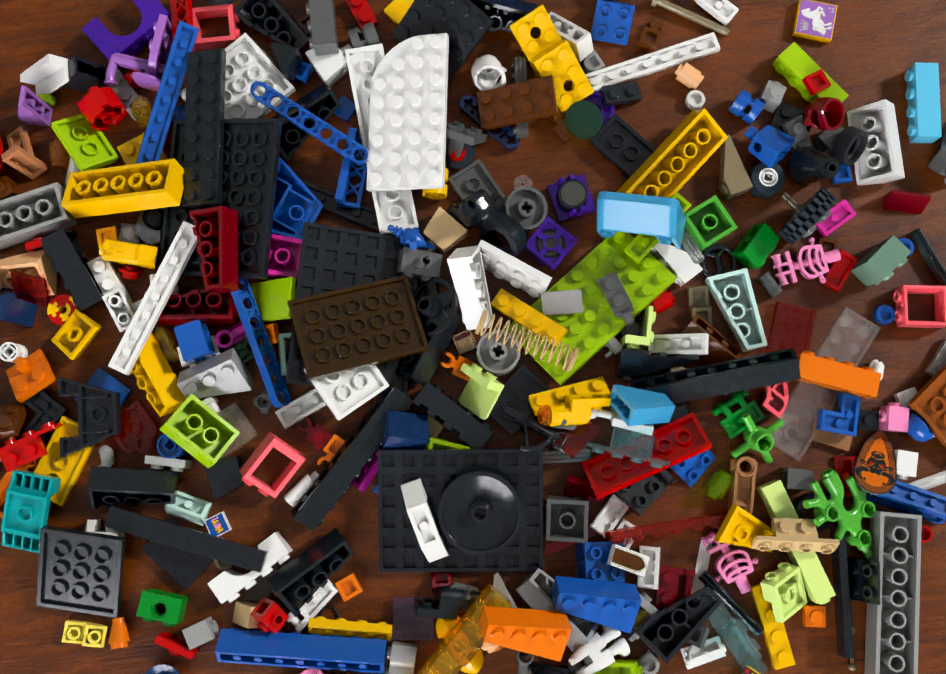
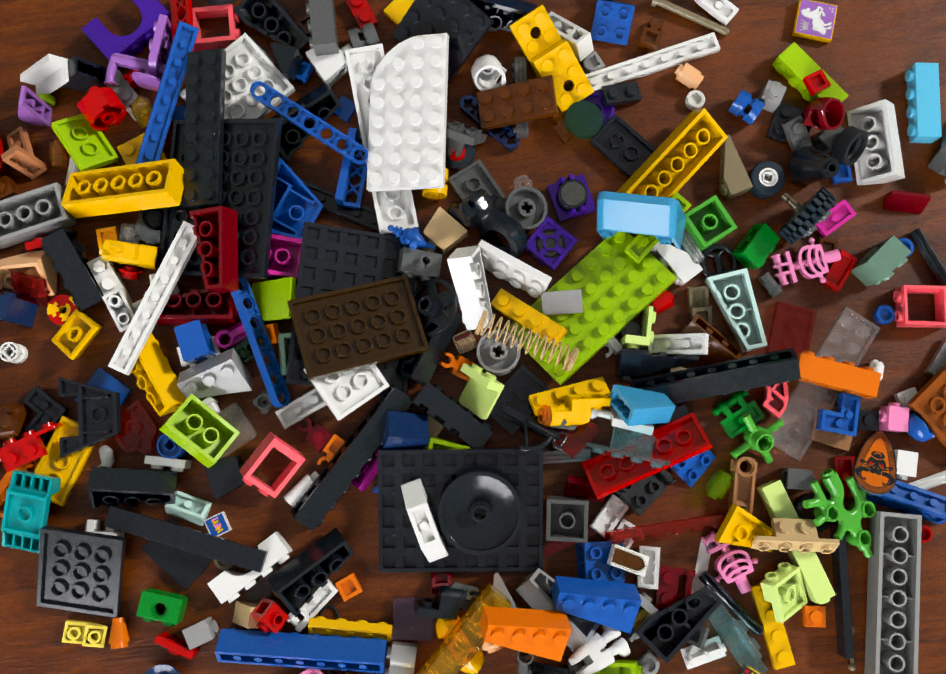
(30, 375): orange hinge -> none
(164, 337): clear yellow plate -> none
(616, 297): dark grey hinge -> none
(769, 144): blue torso -> none
(864, 580): black hinge -> none

